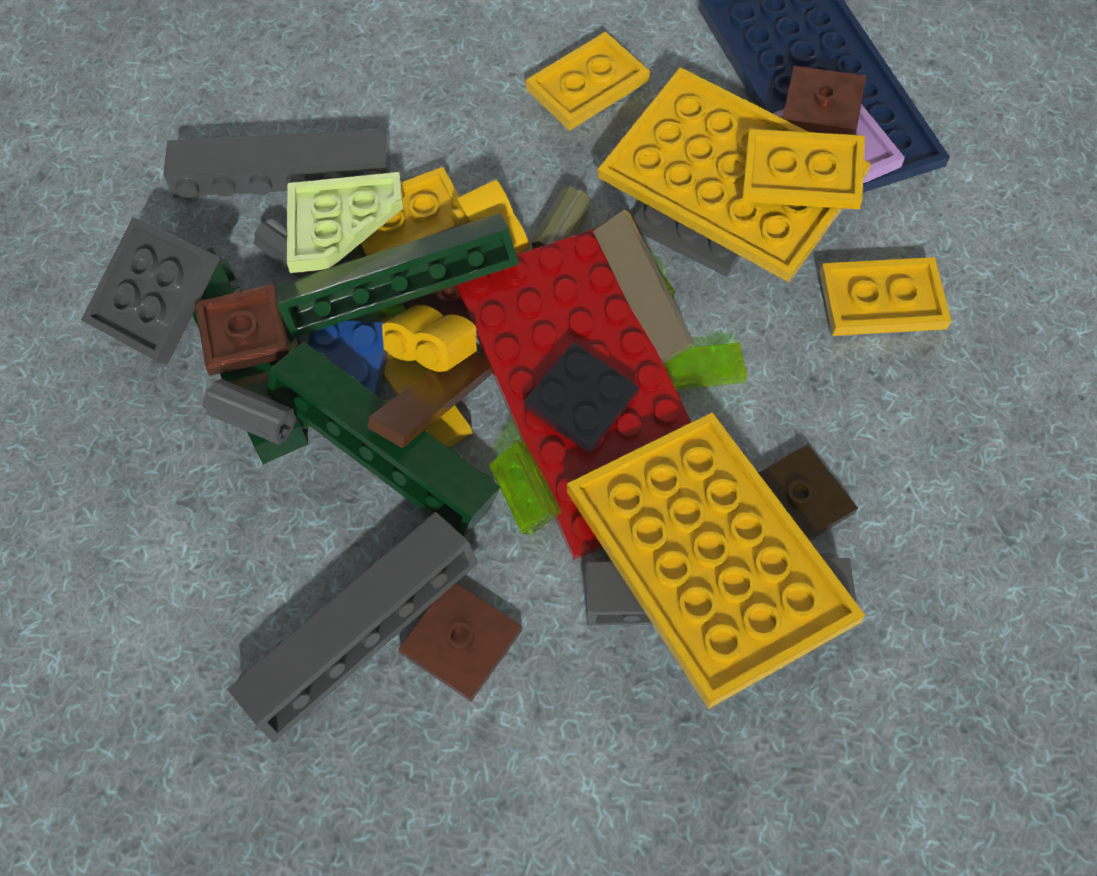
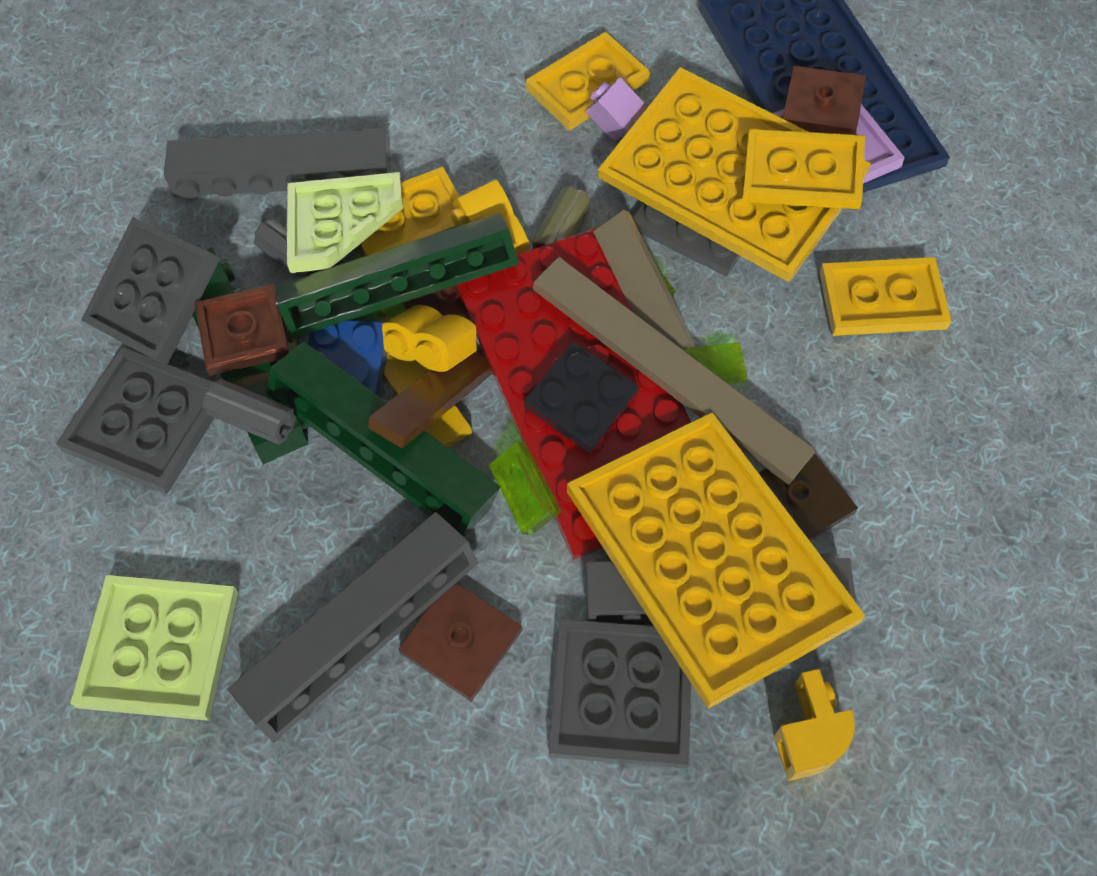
(140, 420): none -> dark grey plate
(155, 648): none -> yellowish green plate
(615, 108): none -> lavender brick
(619, 696): none -> dark grey plate
(673, 369): none -> dark tan tile
(822, 737): none -> yellow brick

